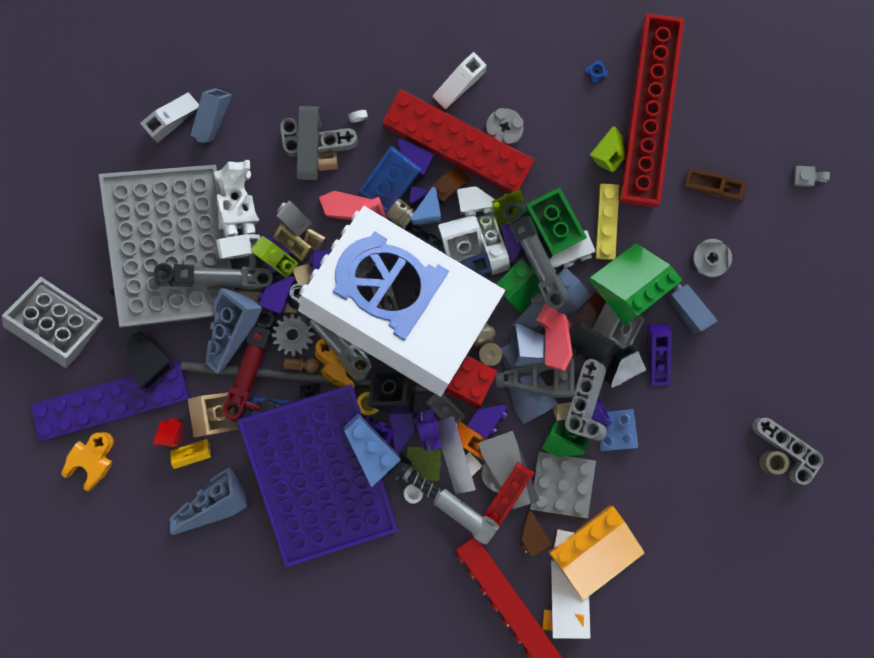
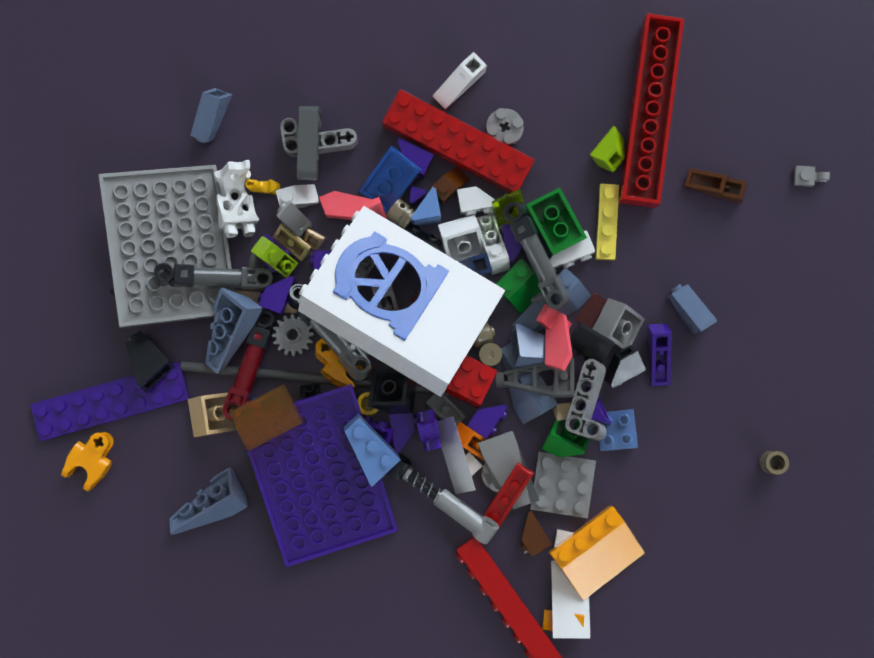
(52, 322): light grey slope -> none
(169, 116): light grey slope -> none
(169, 433): red slope -> none
(190, 454): yellow plate -> none
(237, 246): white slope -> none
(266, 187): none -> yellow piece
(266, 417): none -> clear orange slope
(299, 195): none -> white slope
(303, 274): tan slope -> none
(310, 365): medium nougat axle -> none
(327, 161): tan slope -> none
(358, 116): white tile -> none
(412, 494): white tile -> none
(425, 462): clear neon green piece -> none
(601, 71): blue plate -> none
(634, 282): green slope -> none
(719, 250): light grey plate -> none
(785, 446): light grey beam -> none

